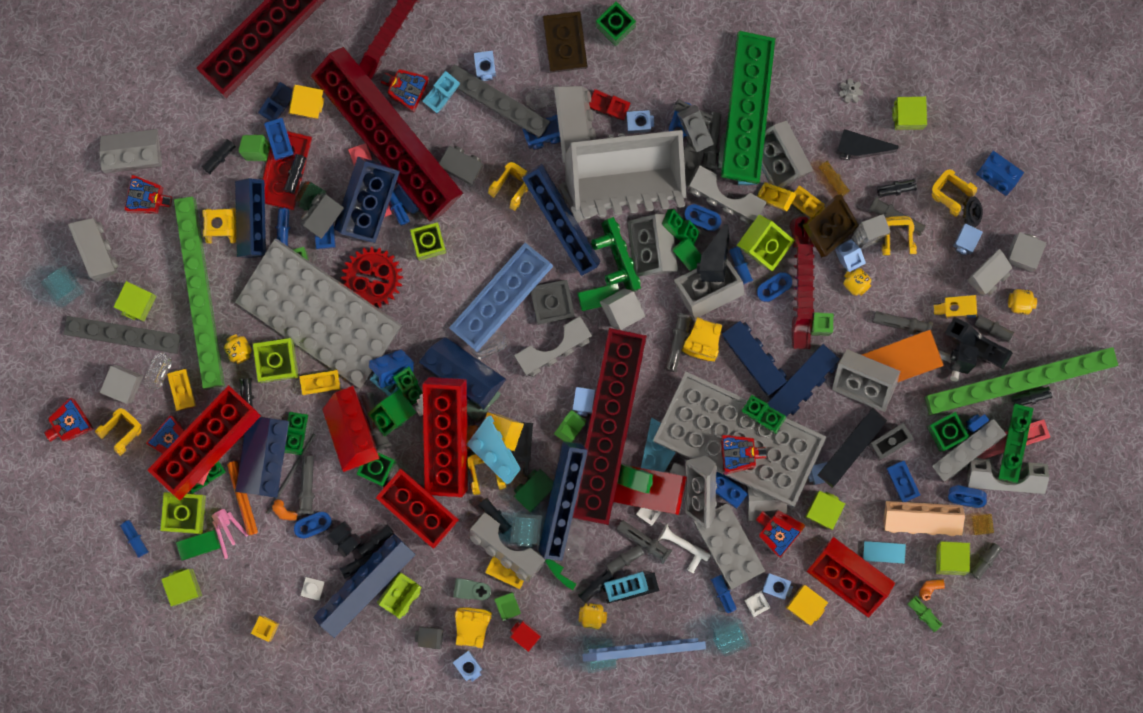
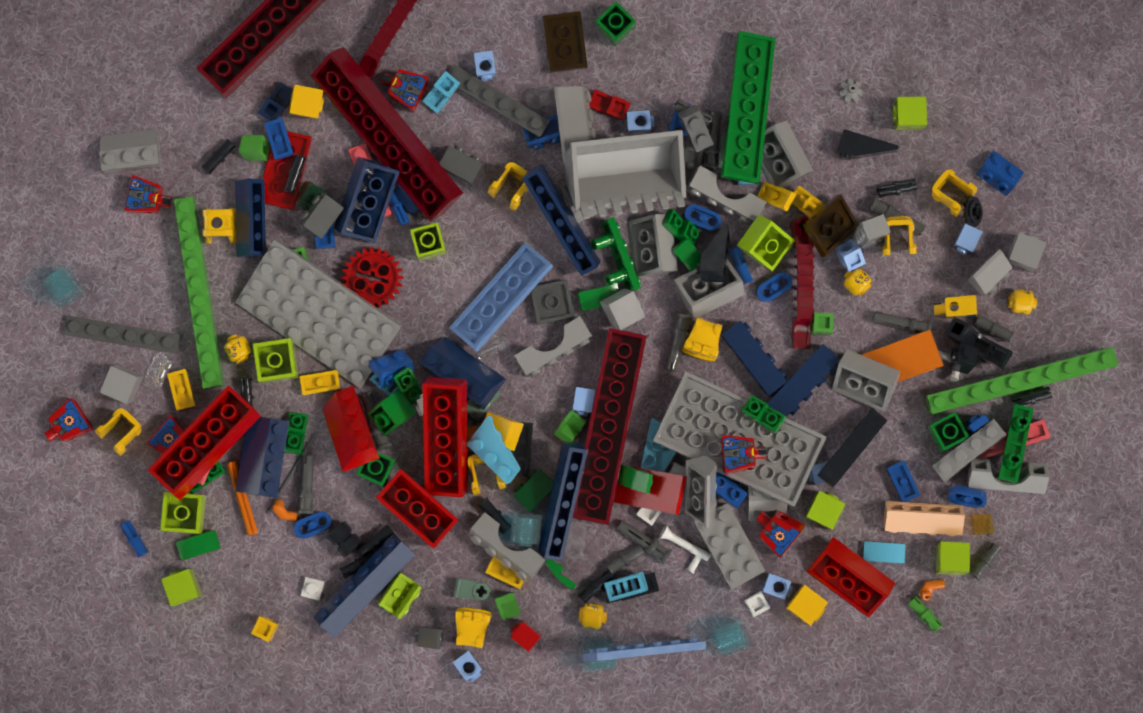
(94, 248): light grey slope -> none
(134, 302): lime head -> none
(221, 520): bright pink plant -> none
(283, 225): blue axle -> none
(724, 594): blue axle -> none
(833, 178): clear yellow pin -> none
(890, 441): dark grey brick -> none

